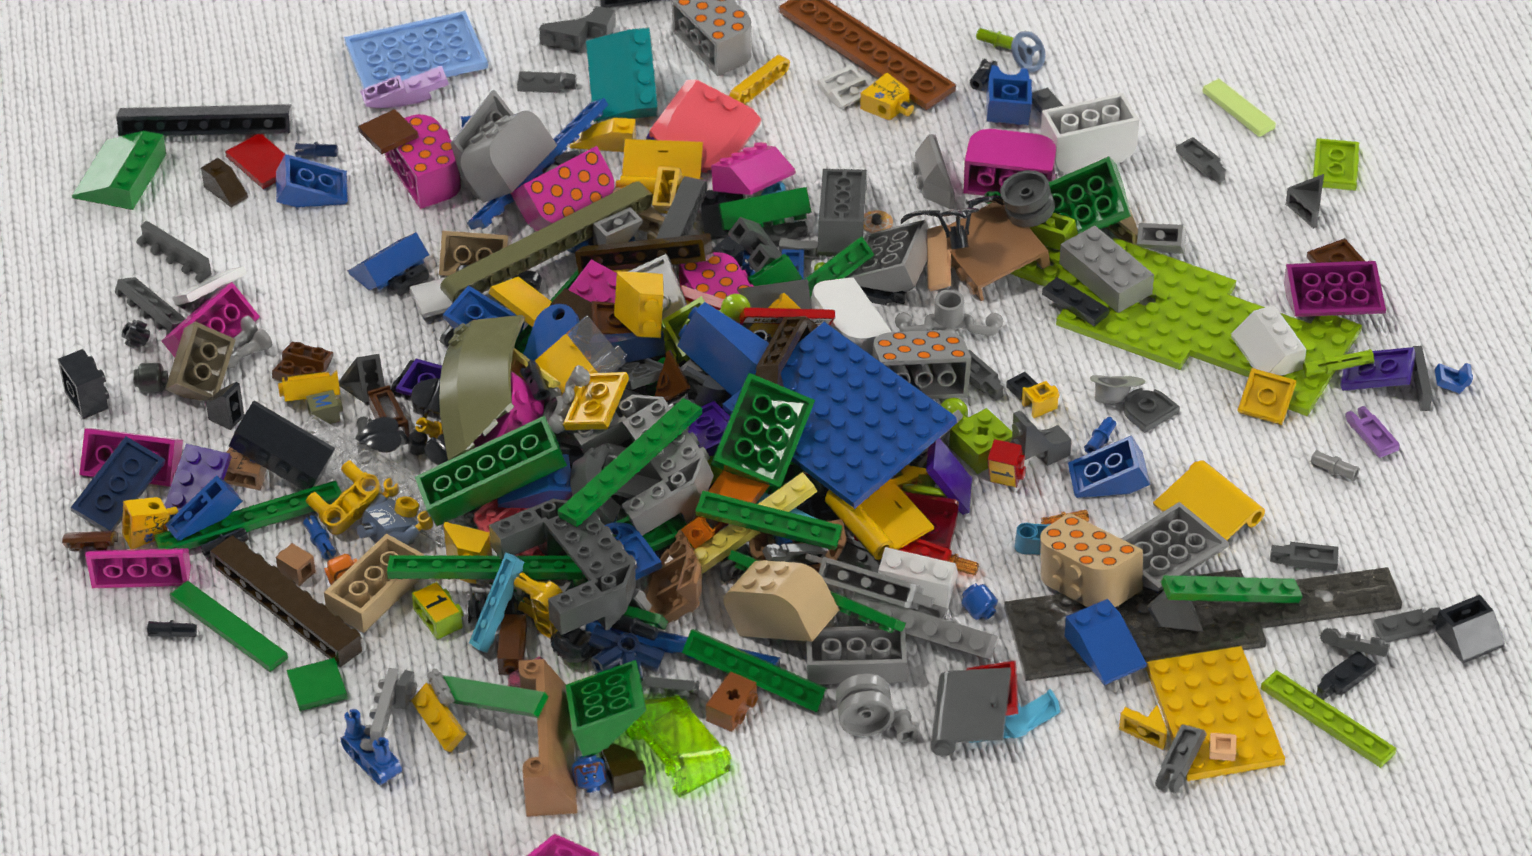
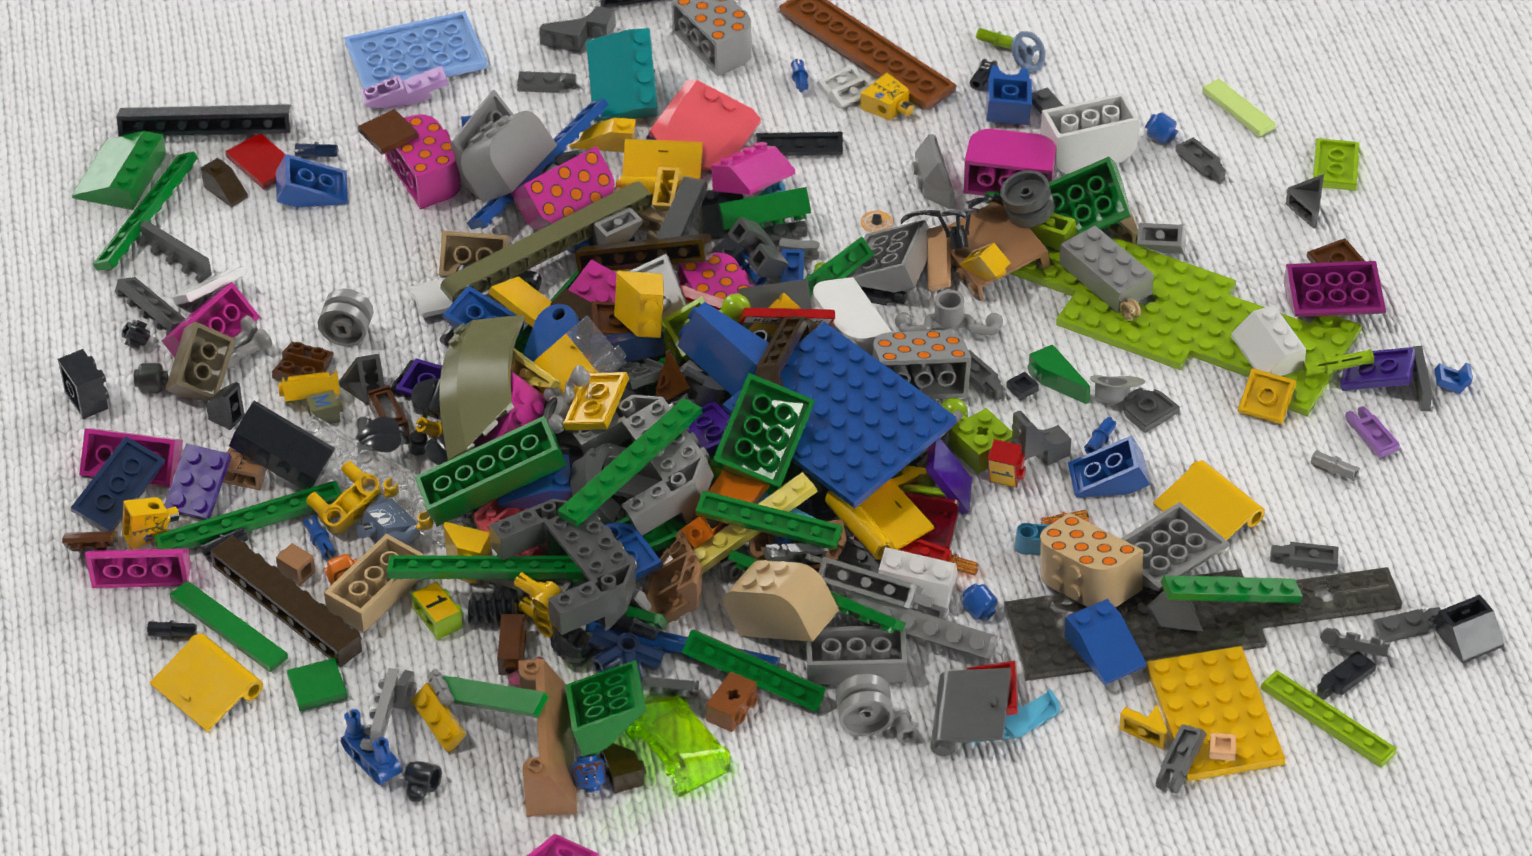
(145, 211): none -> green plate
(204, 509): blue slope -> none
(208, 678): none -> yellow door
(345, 317): none -> light grey wheel
(390, 262): blue slope -> none
(406, 507): yellow tile -> none
(410, 278): black bar -> none
(422, 776): none -> black piece
(496, 603): medium azure plate -> none
(535, 381): black bar -> none
(760, 79): yellow beam -> none
(776, 272): green brick -> none
(799, 75): none -> blue axle
(804, 142): none -> black hinge
(841, 209): dark grey slope -> none
(986, 262): none -> yellow slope
(1043, 398): yellow window -> none
(1058, 374): none -> green slope
(1075, 301): black plate -> none
(1130, 309): none -> tan bush
(1161, 128): none -> blue head

